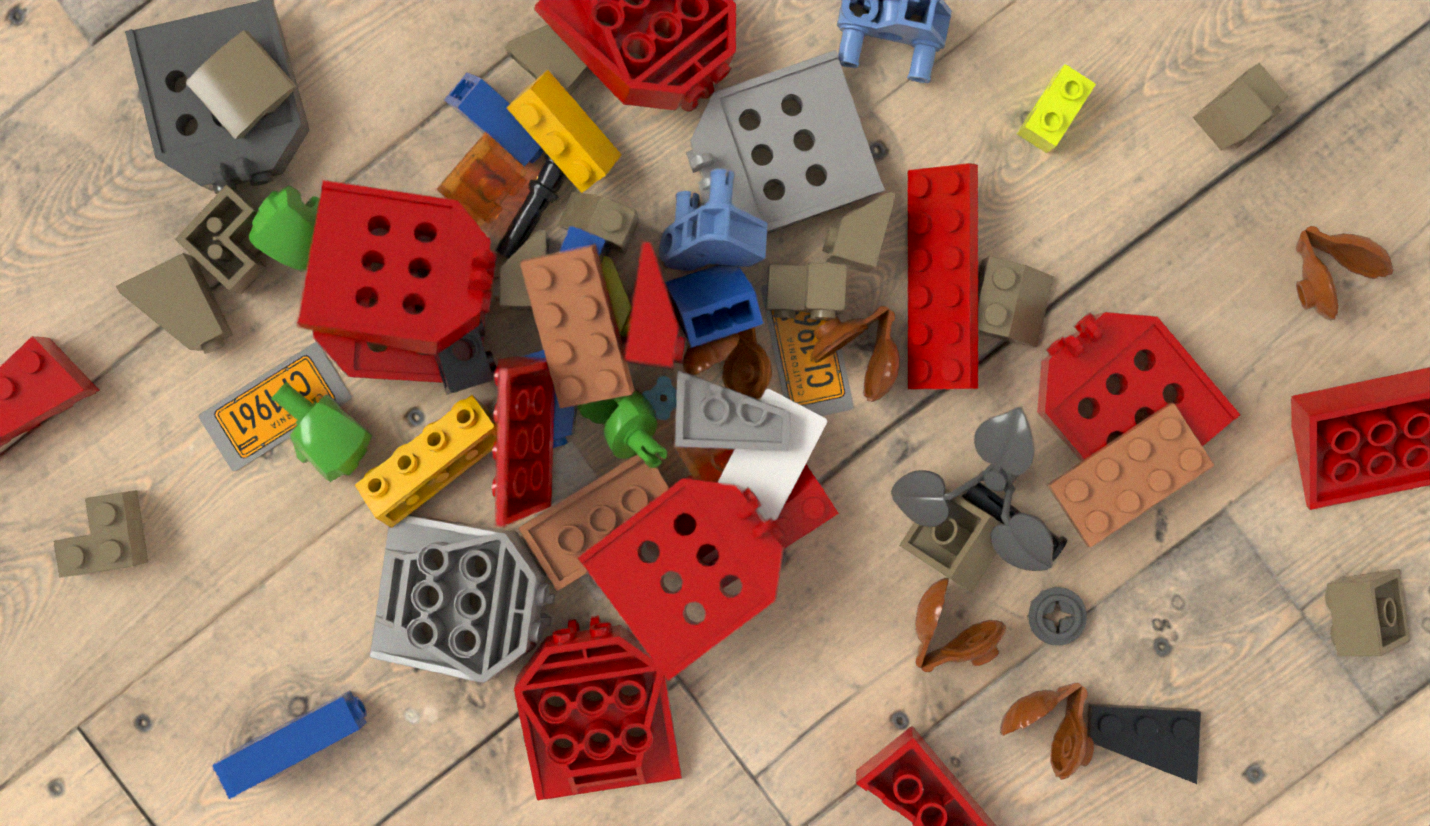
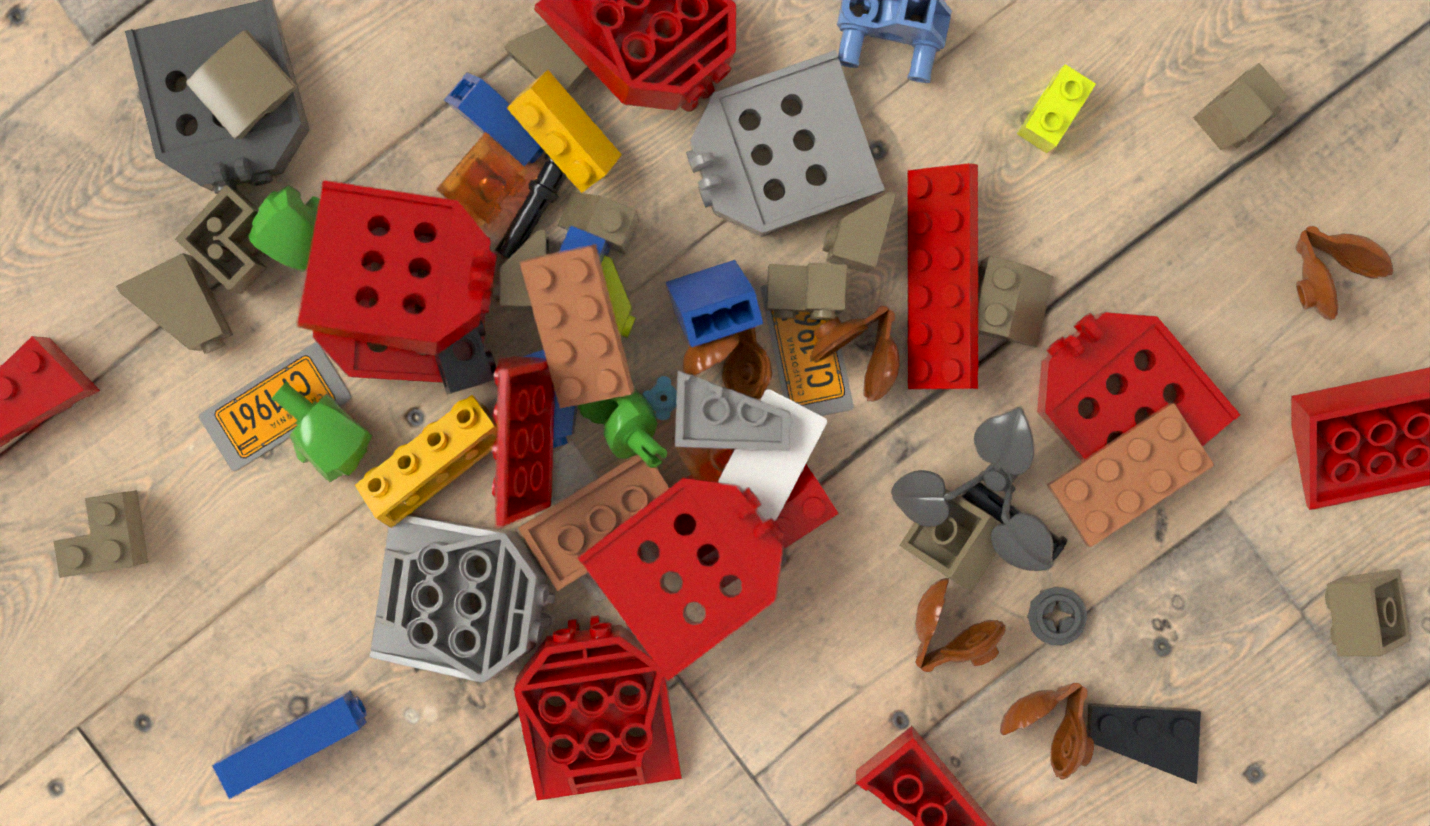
(653, 328): red slope -> none
(714, 231): medium blue piece -> none

